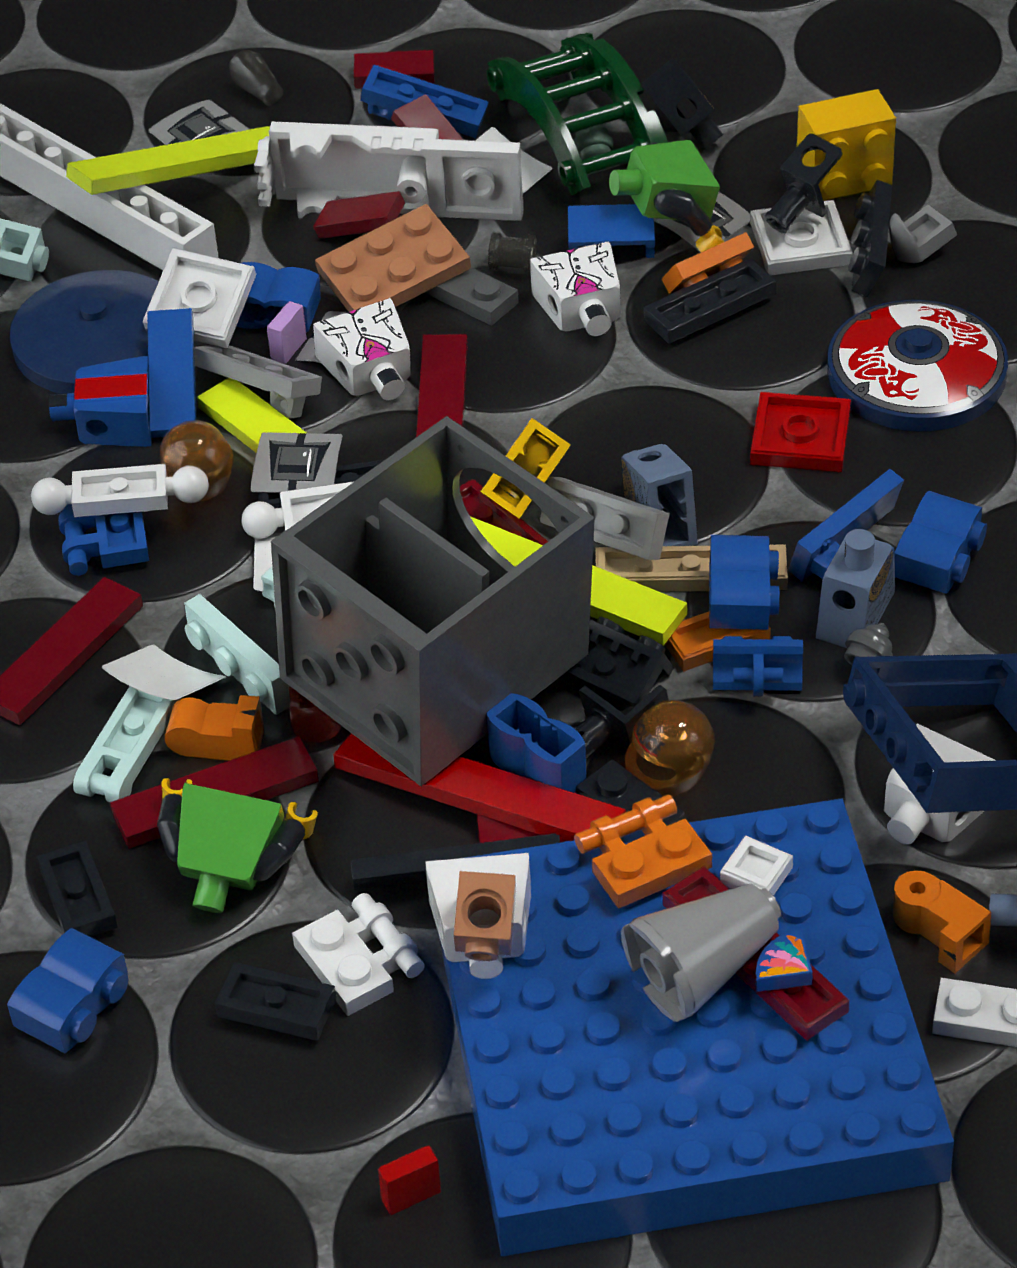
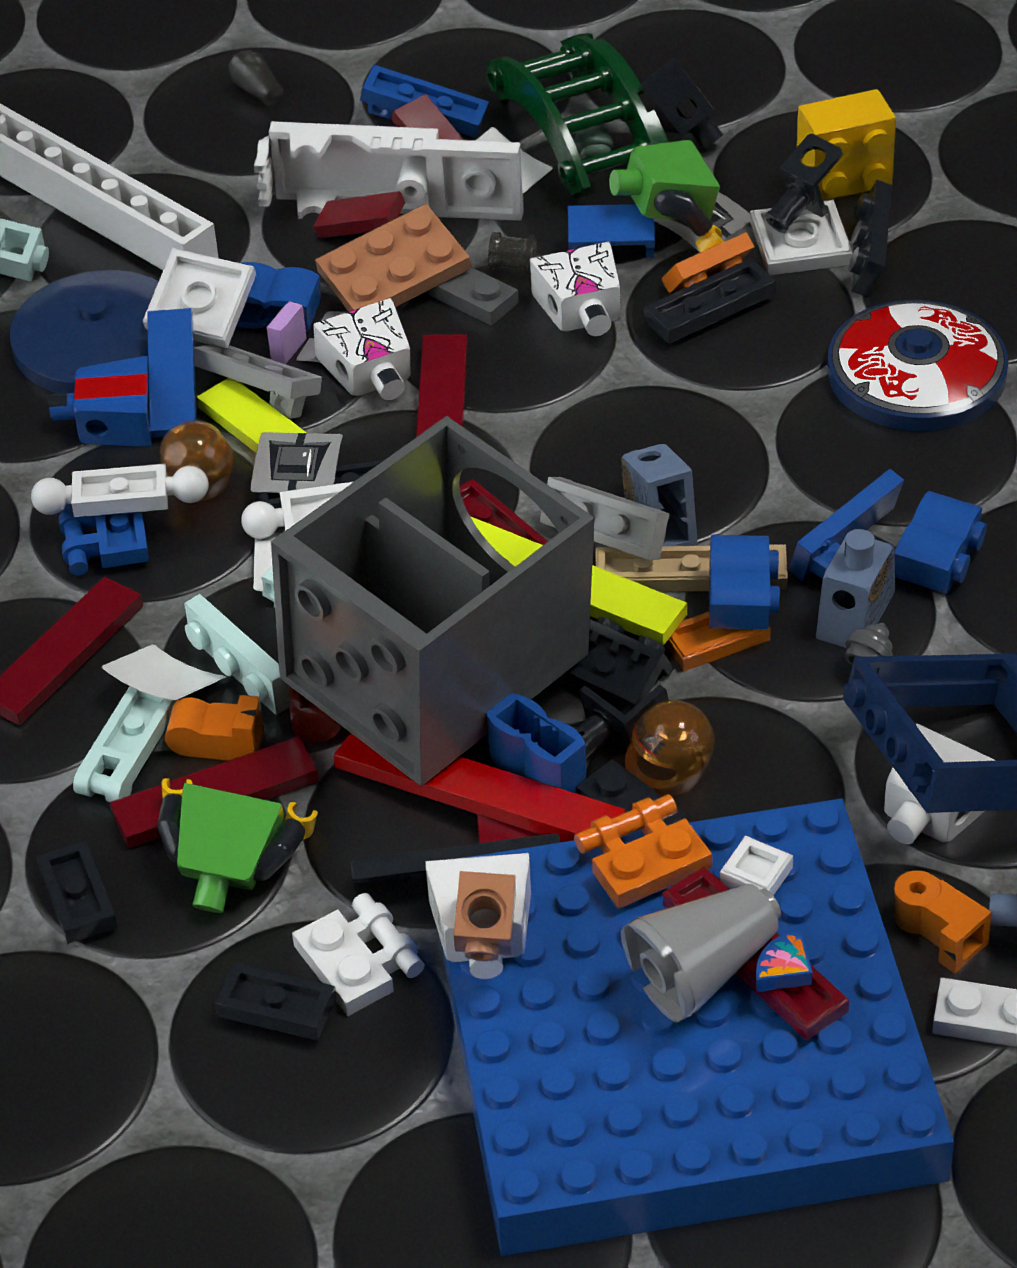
(68, 990): blue brick -> none
(166, 161): neon yellow tile -> none
(196, 122): sticker -> none
(409, 1180): red tile -> none
(411, 63): dark red tile -> none
(537, 452): yellow torso -> none
(757, 664): blue hips -> none
(800, 432): red tile -> none
(919, 234): light grey plate -> none

